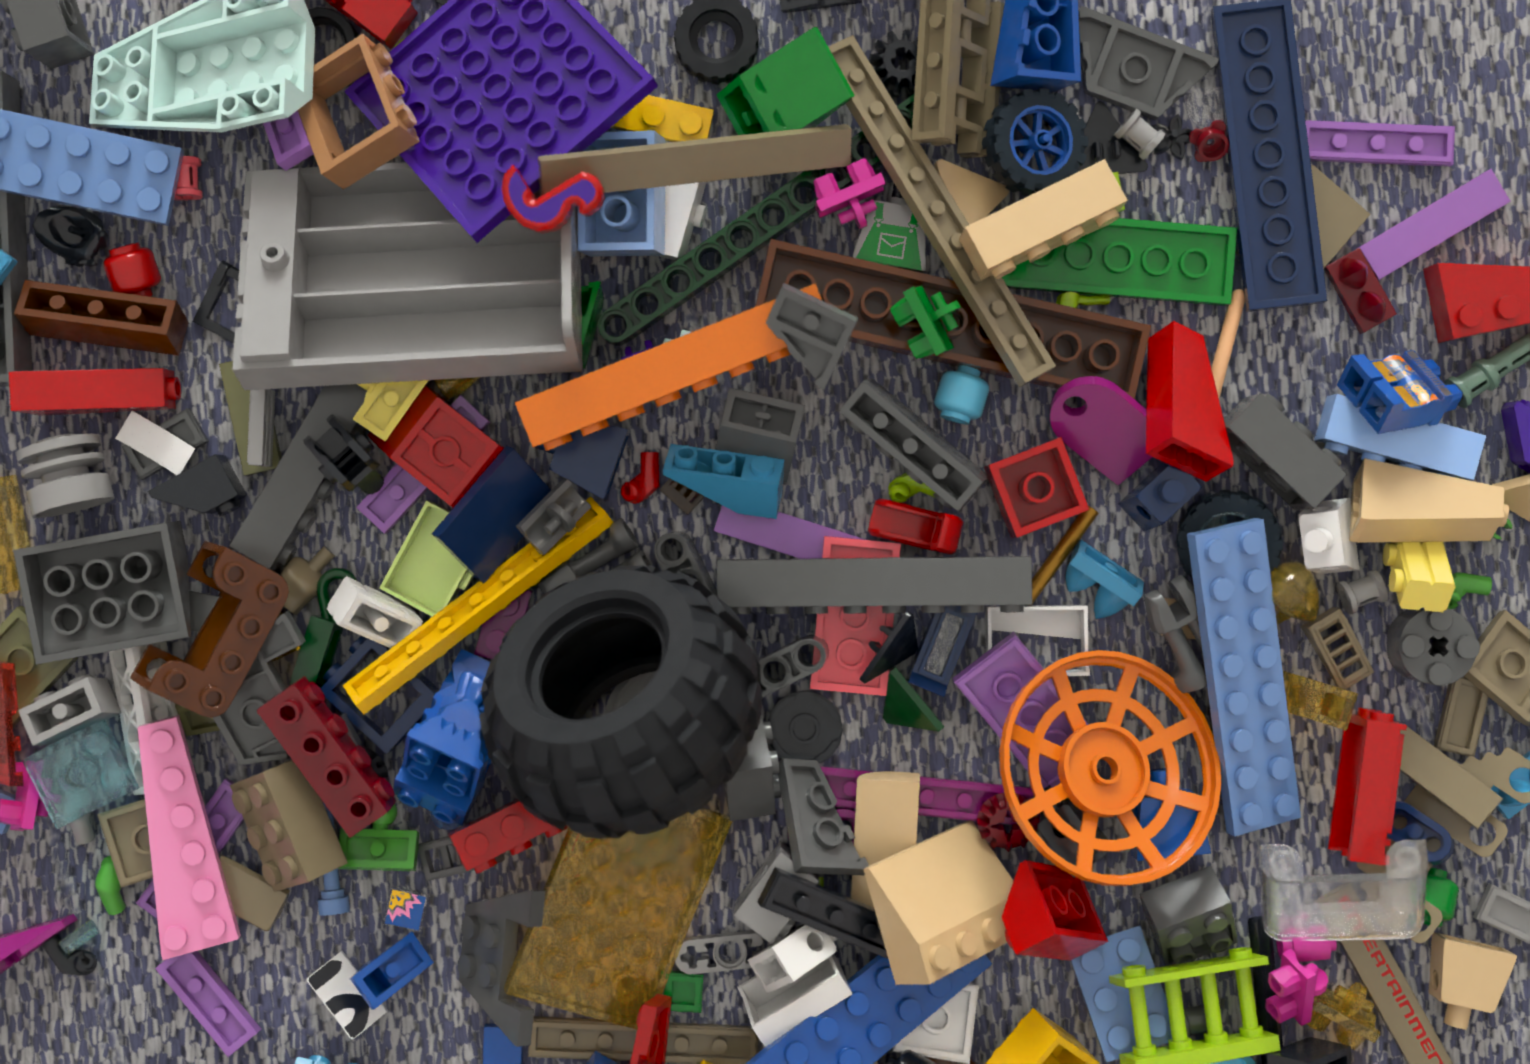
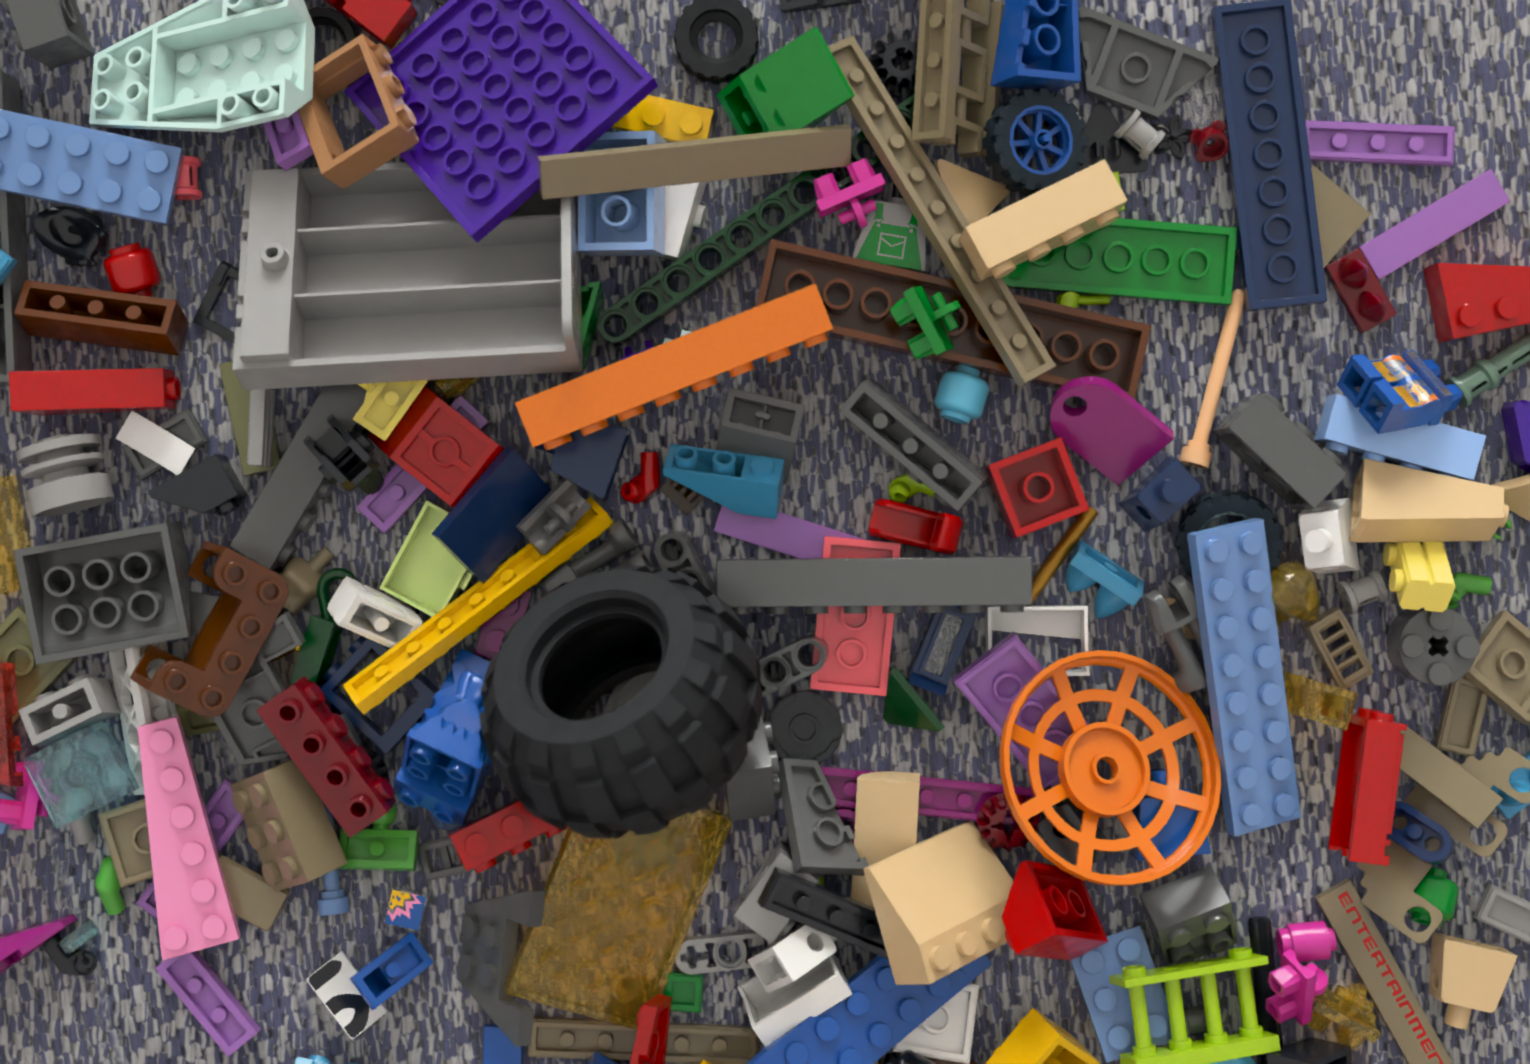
(556, 206): animal -> none
(811, 330): dark grey wing -> none
(897, 648): black piece -> none
(1183, 405): red slope -> none
(1343, 904): clear windscreen -> none

